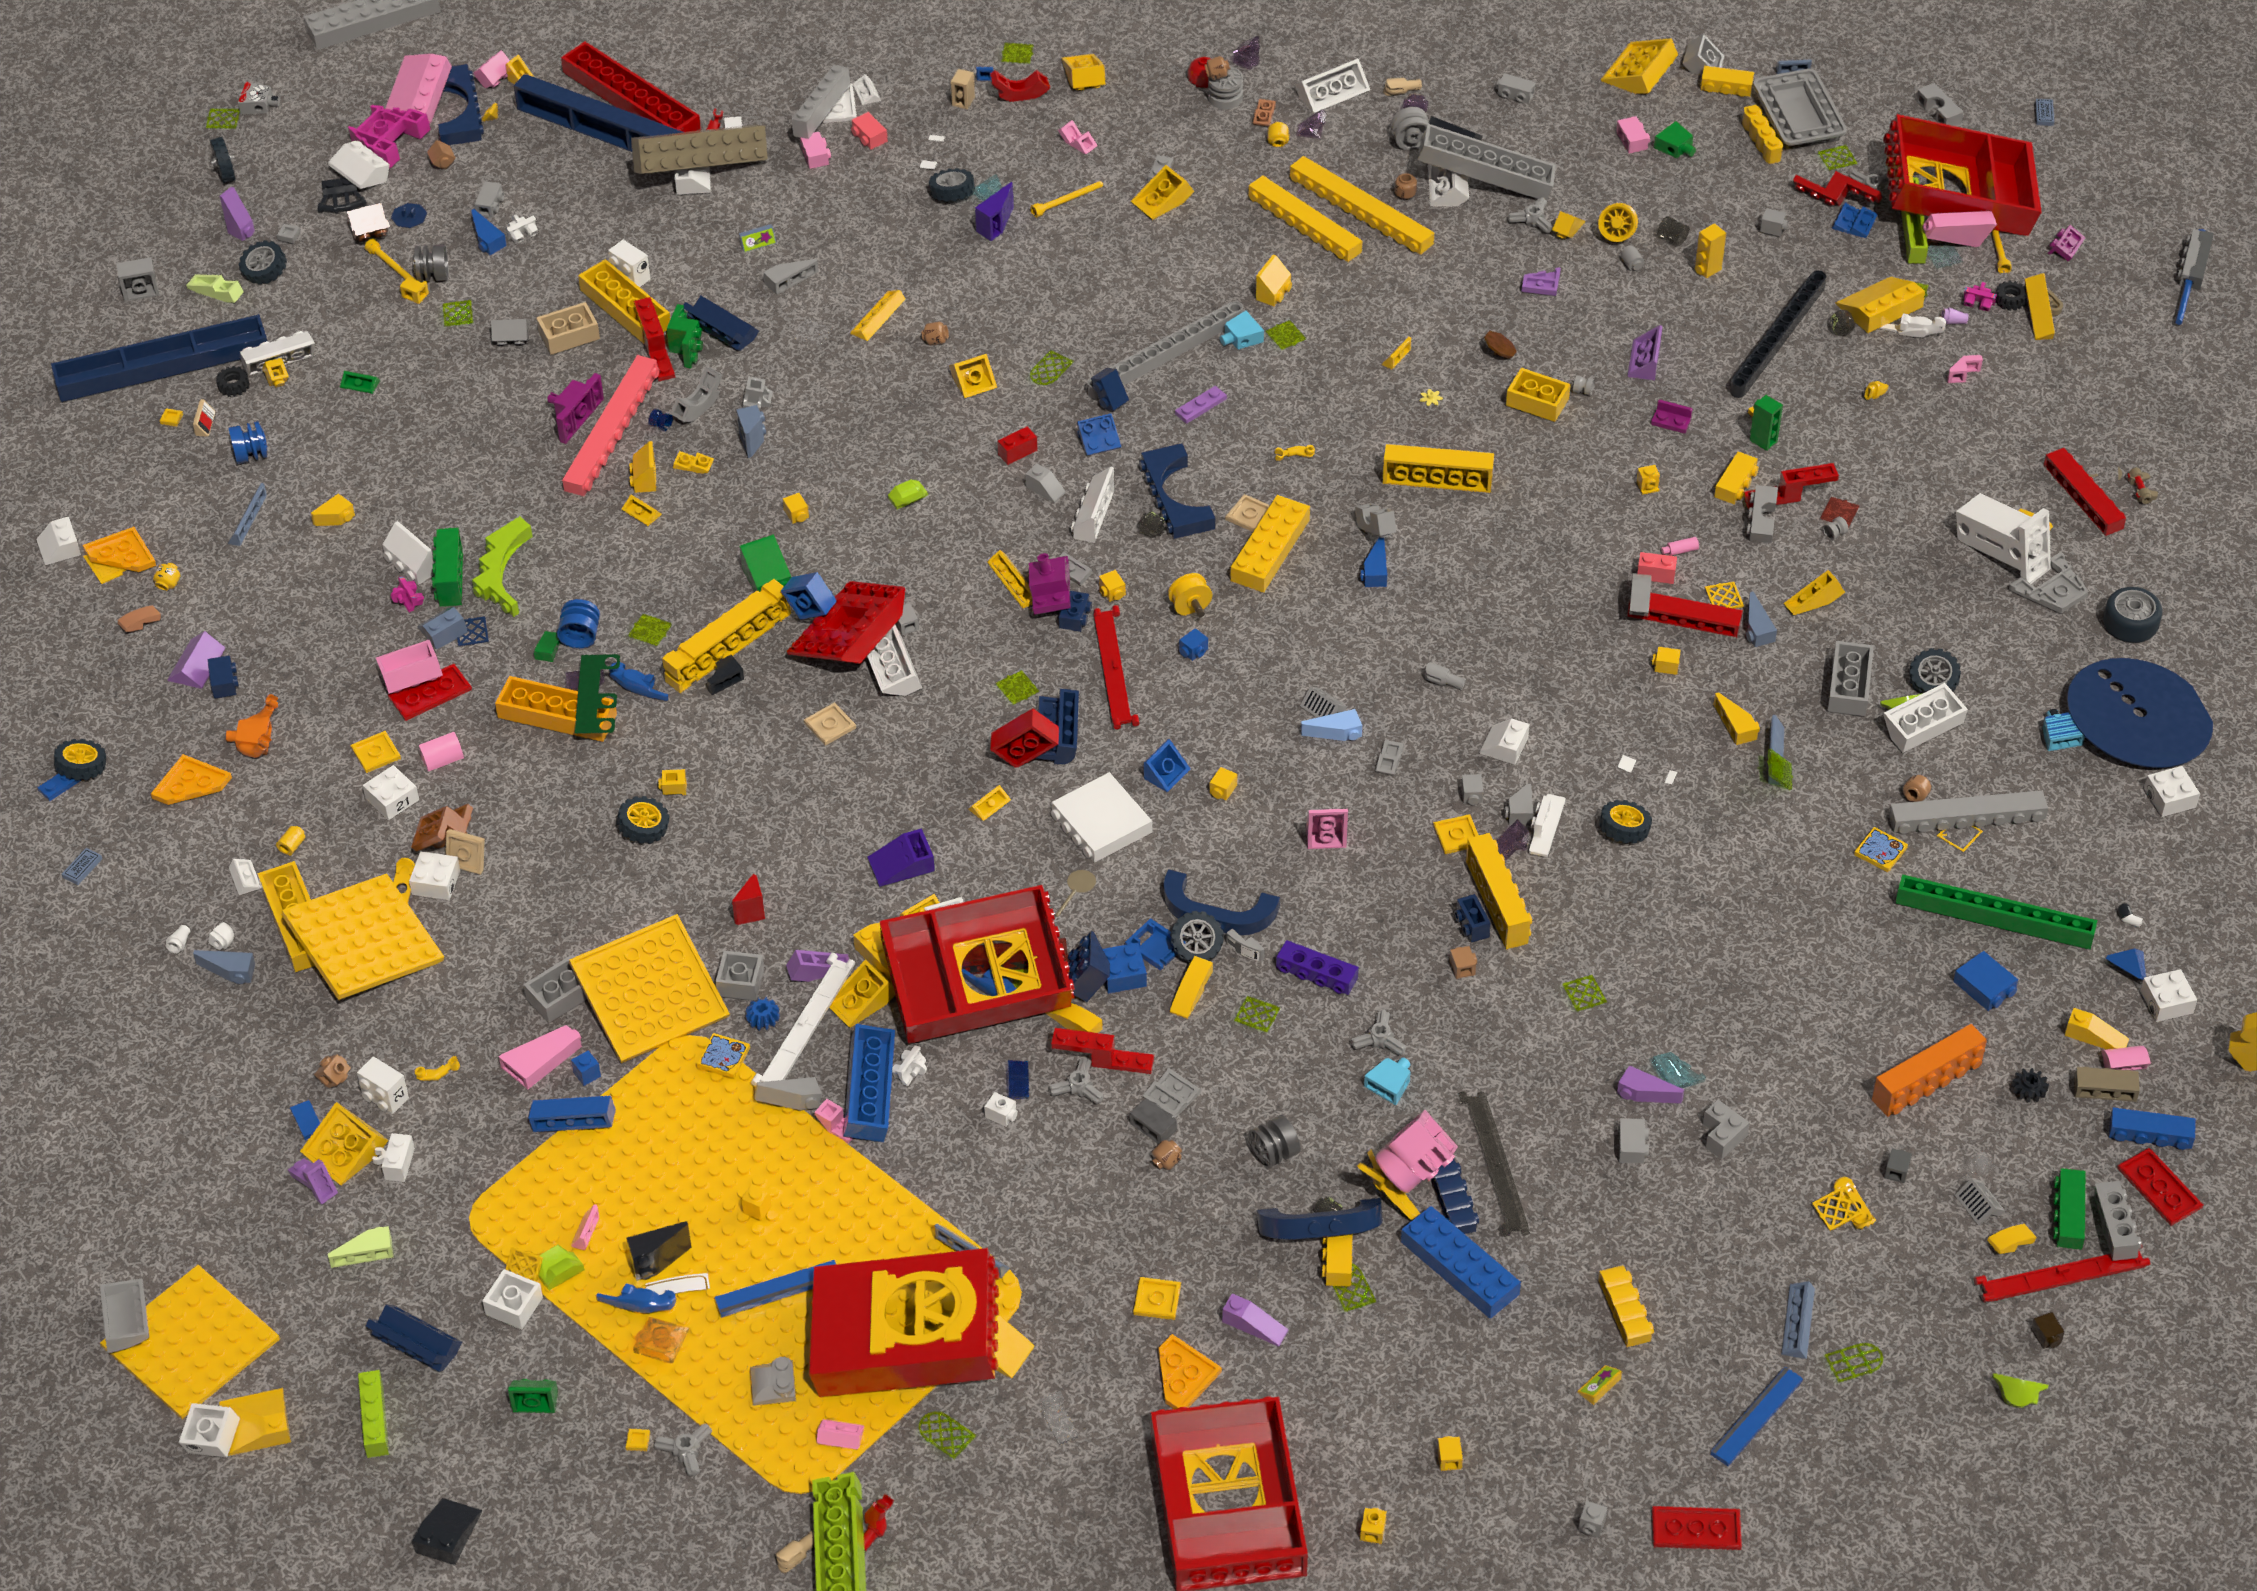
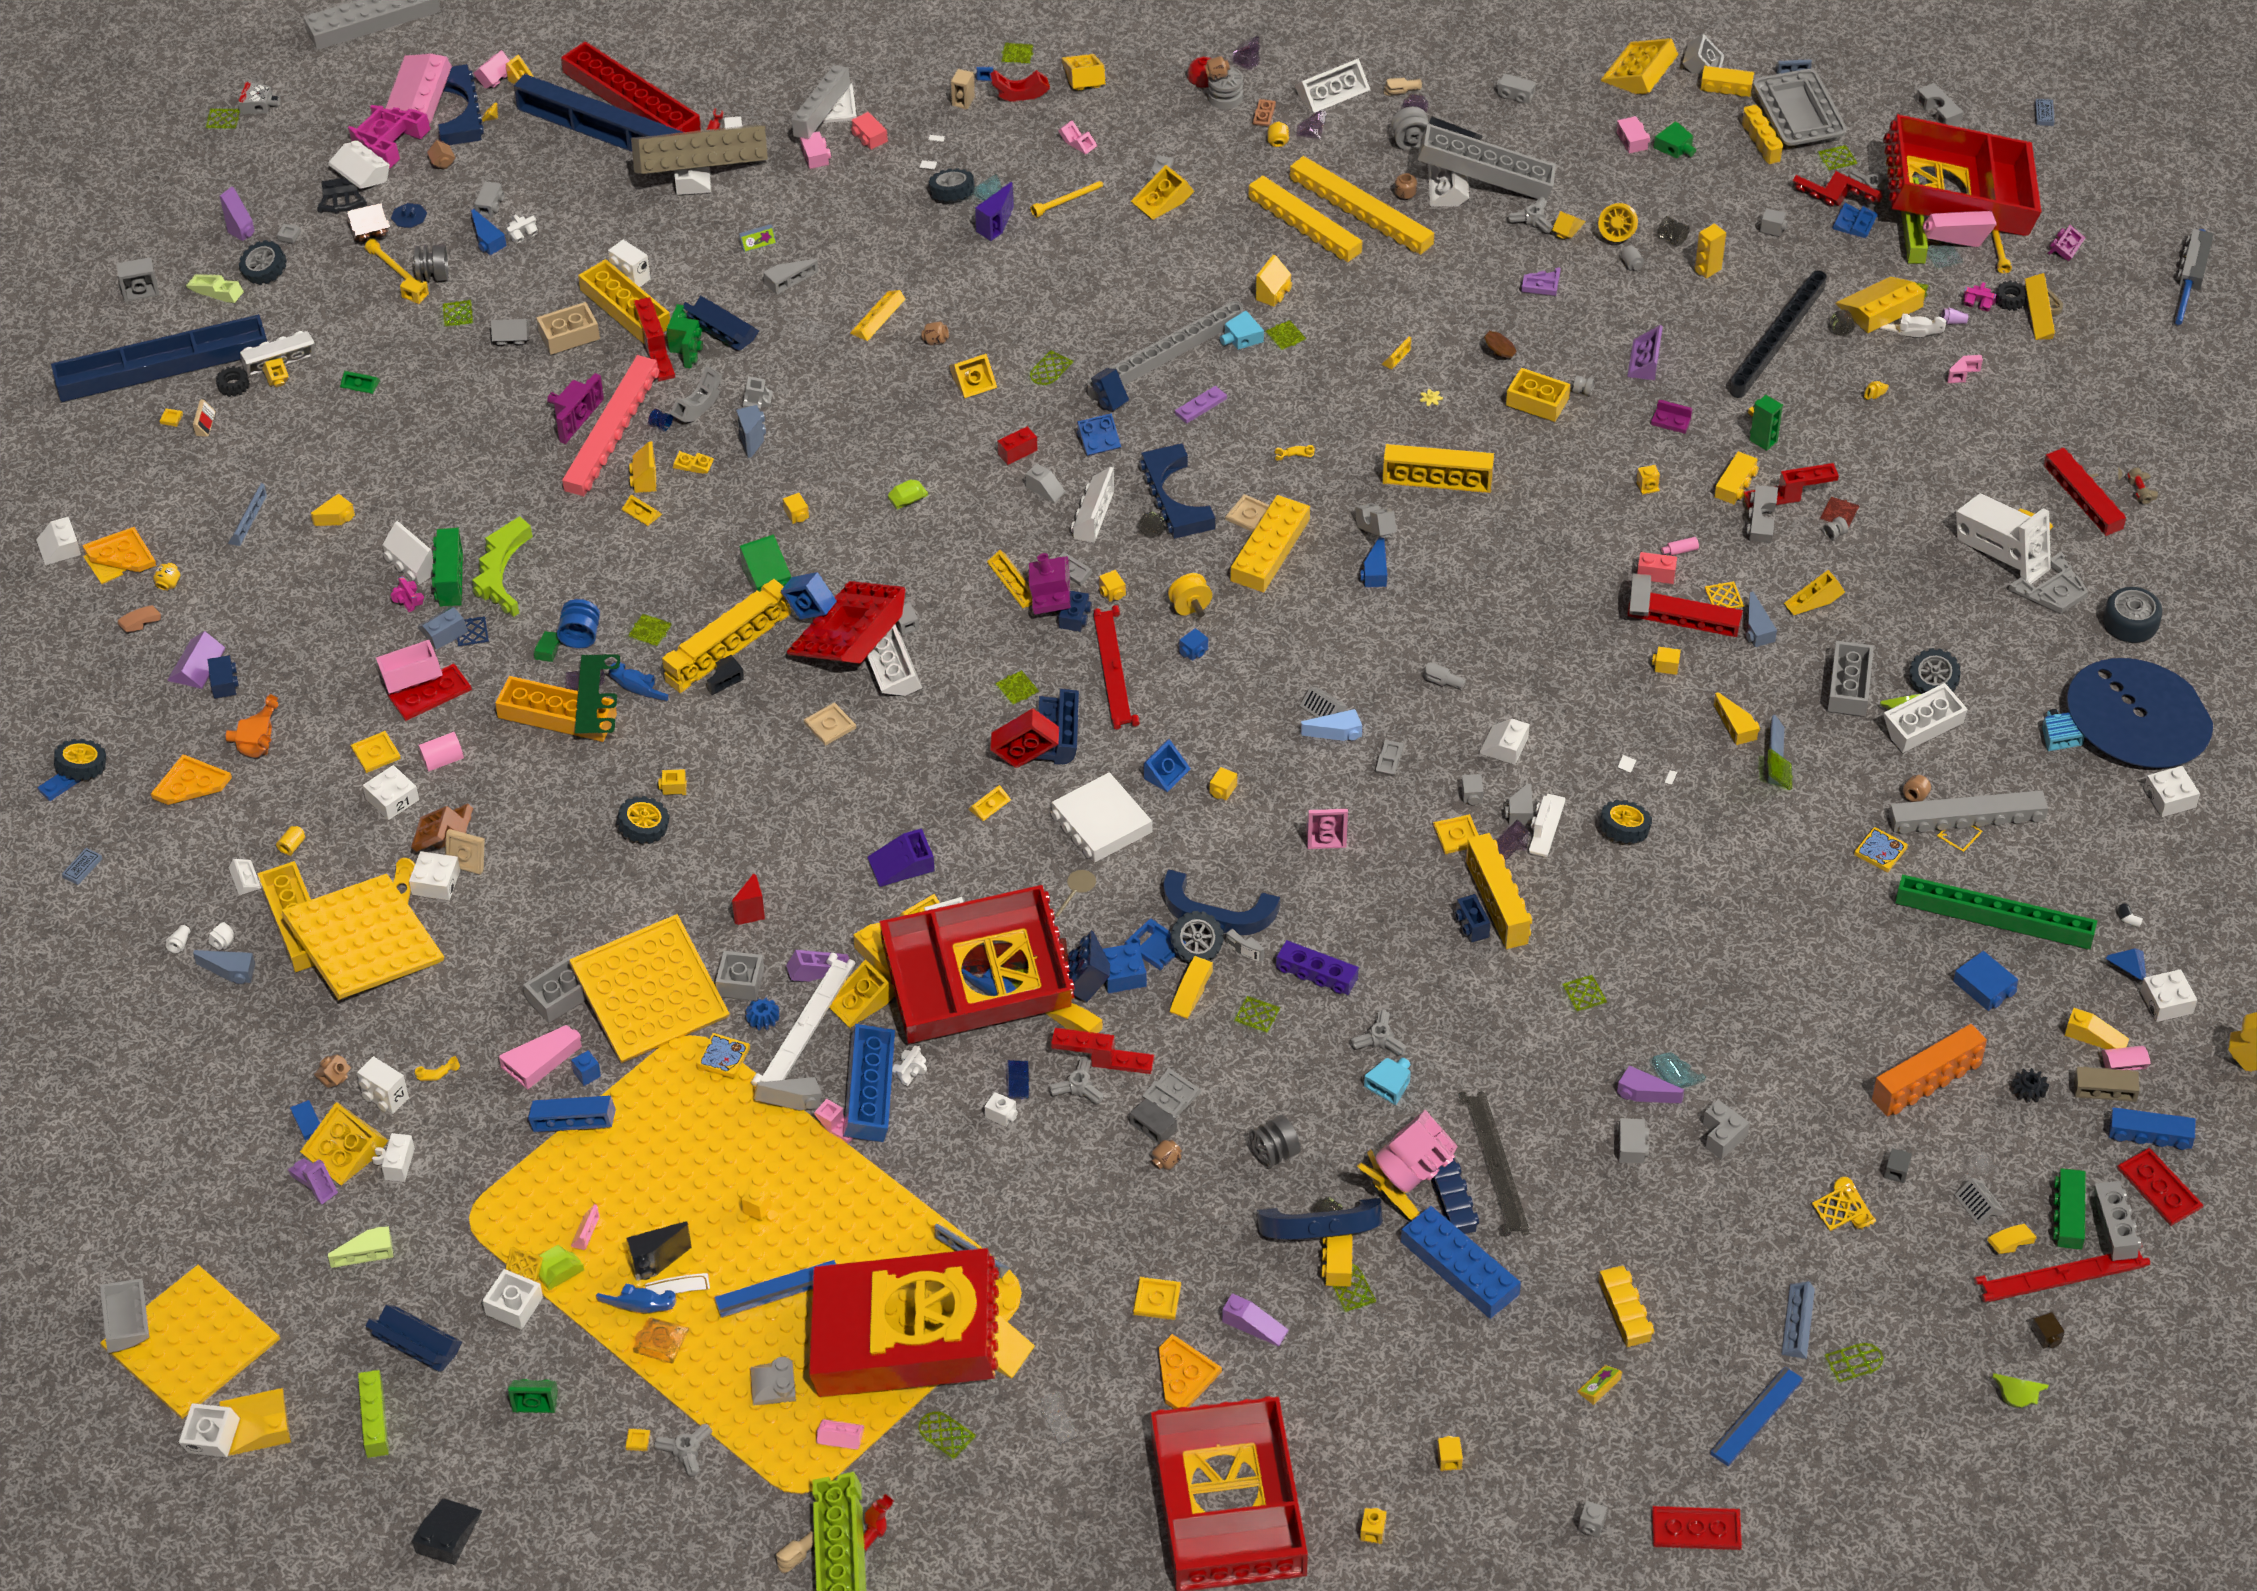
(222, 159): black wheel -> none
(248, 442): blue wheel -> none
(866, 90): white slope -> none
(1463, 962): medium nougat brick -> none

